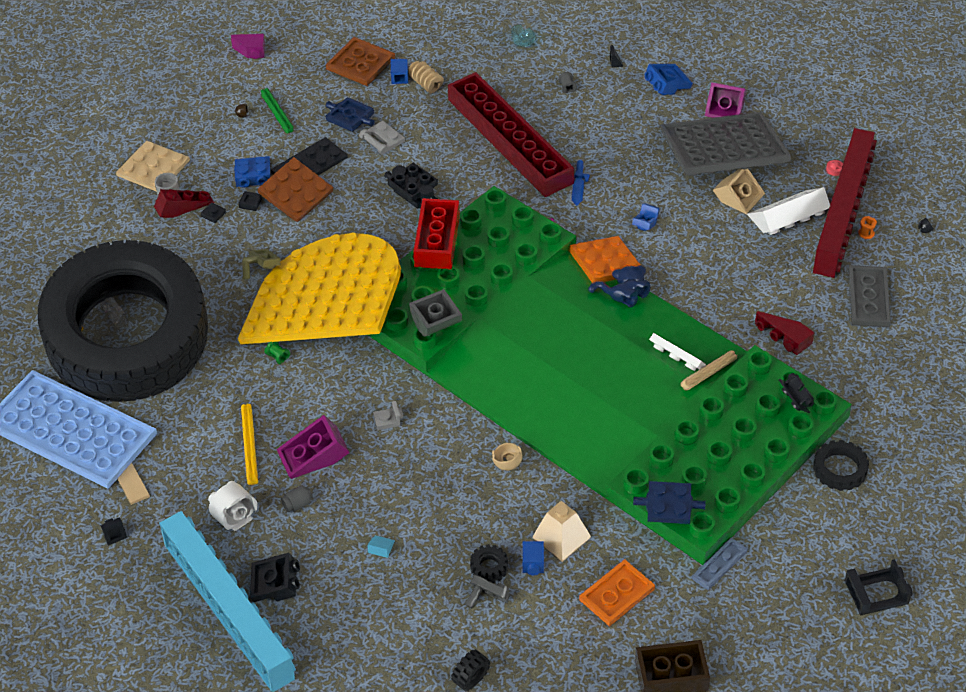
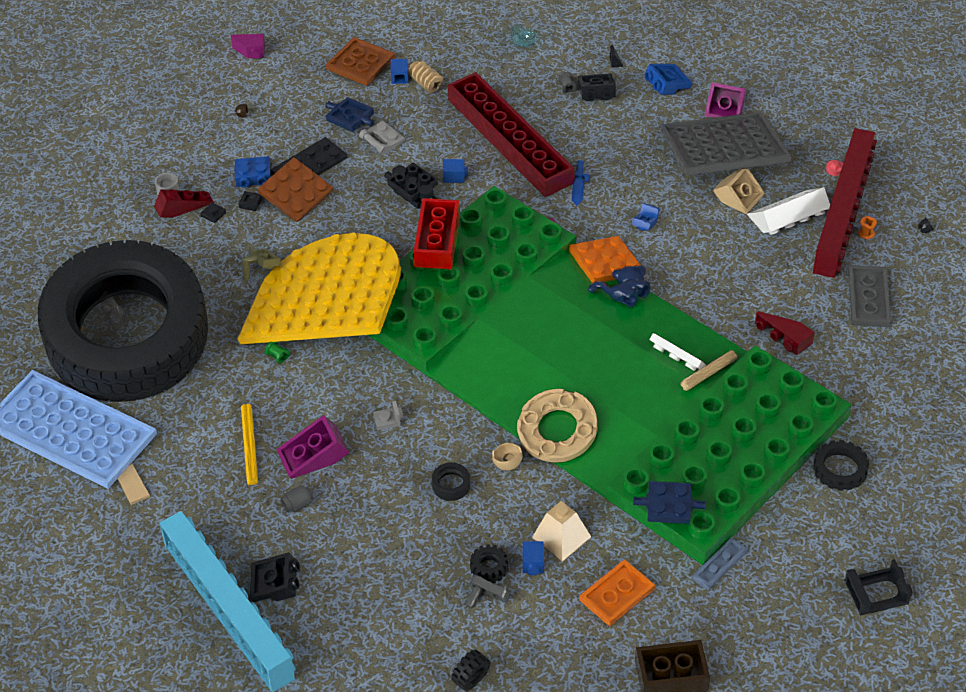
(113, 531): black tile -> none
(150, 162): tan plate -> none
(232, 506): white brick -> none
(277, 110): green axle -> none
(380, 546): medium azure slope -> none
(434, 313): dark grey brick -> none
(451, 494): none -> black tyre
(454, 170): none -> blue brick
(550, 401): none -> tan plate
(597, 86): none -> black plate
(800, 399): black hinge -> none

